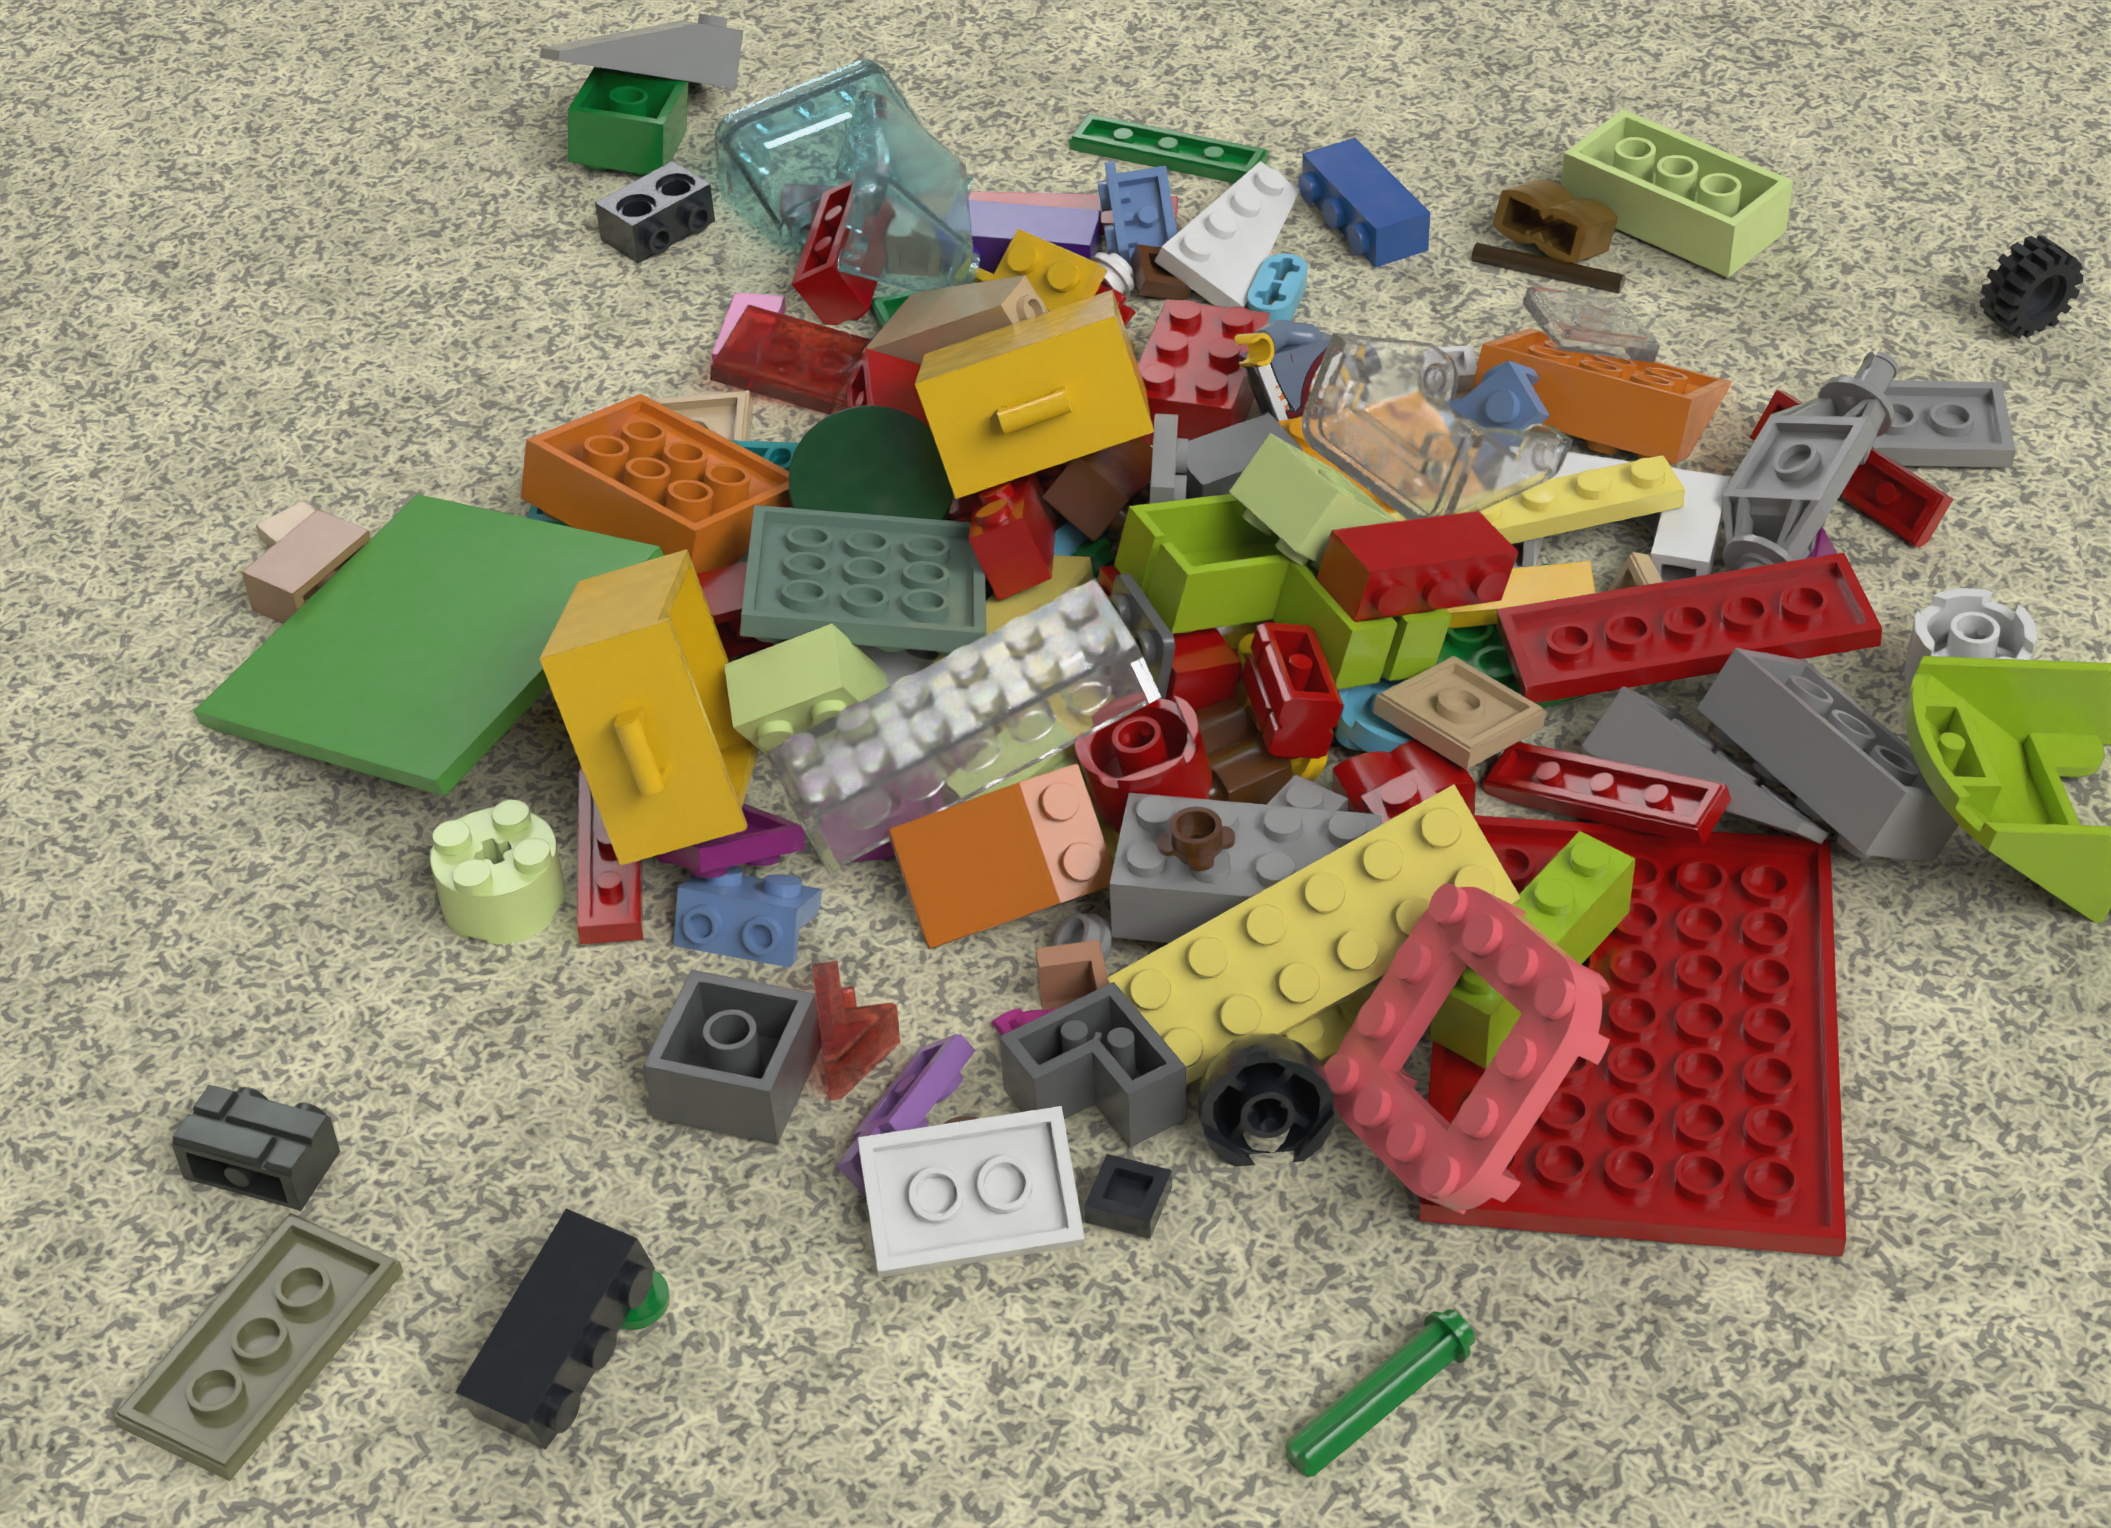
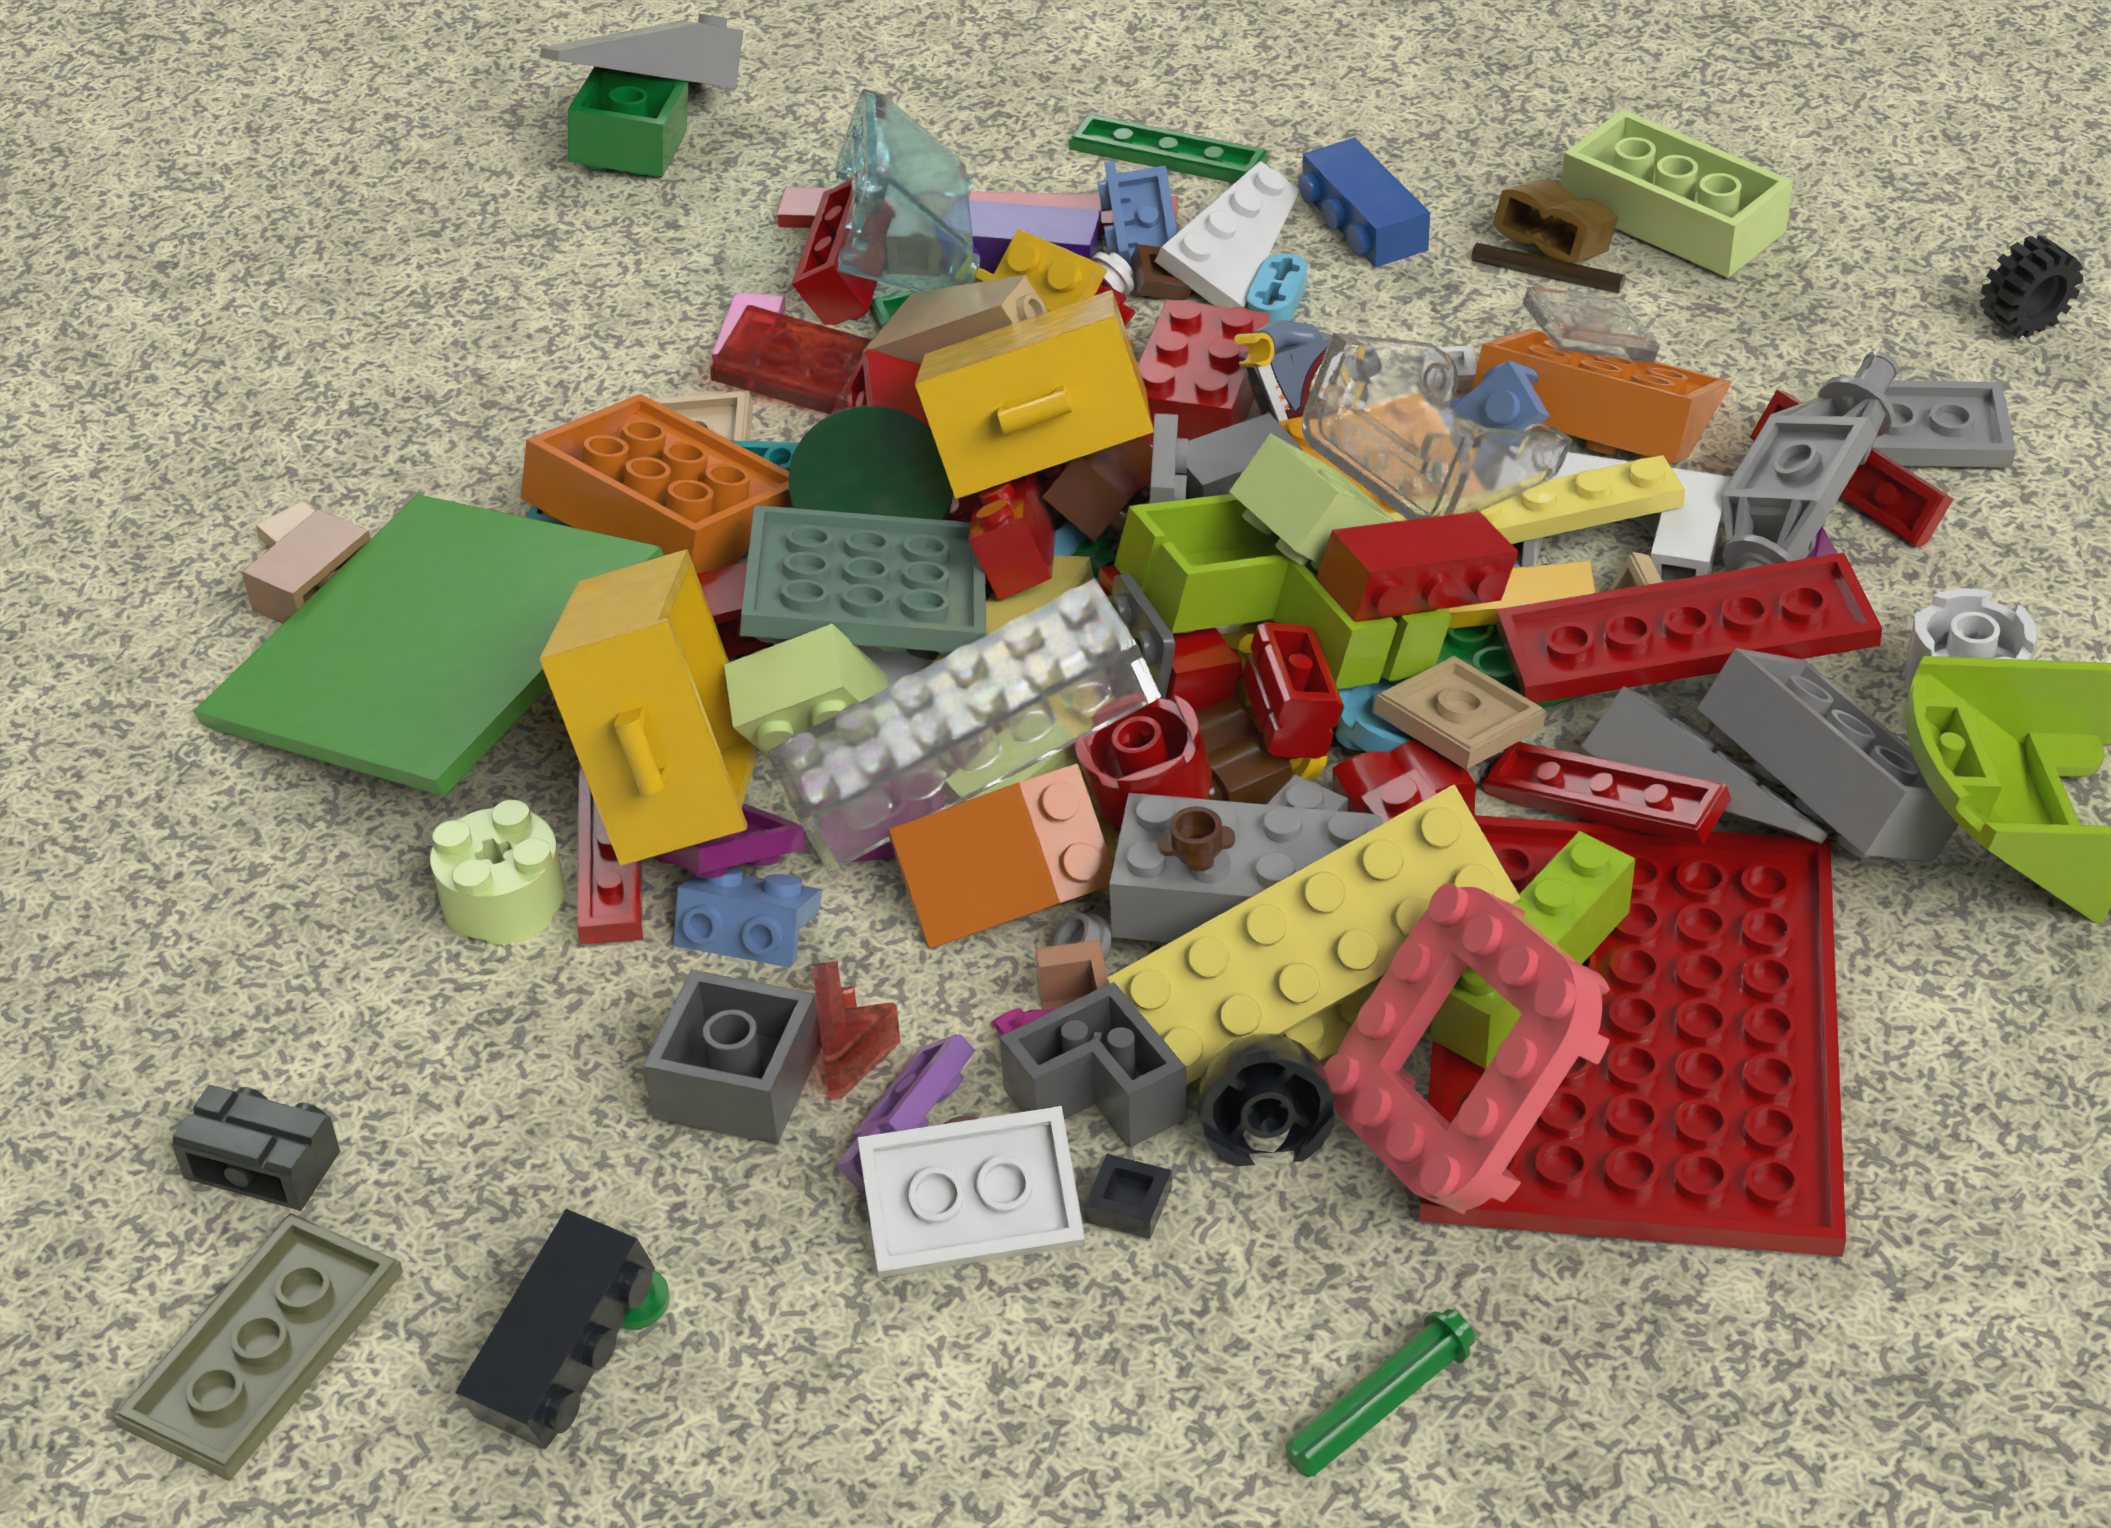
(655, 212): black brick -> none
(785, 149): clear light blue windscreen -> none

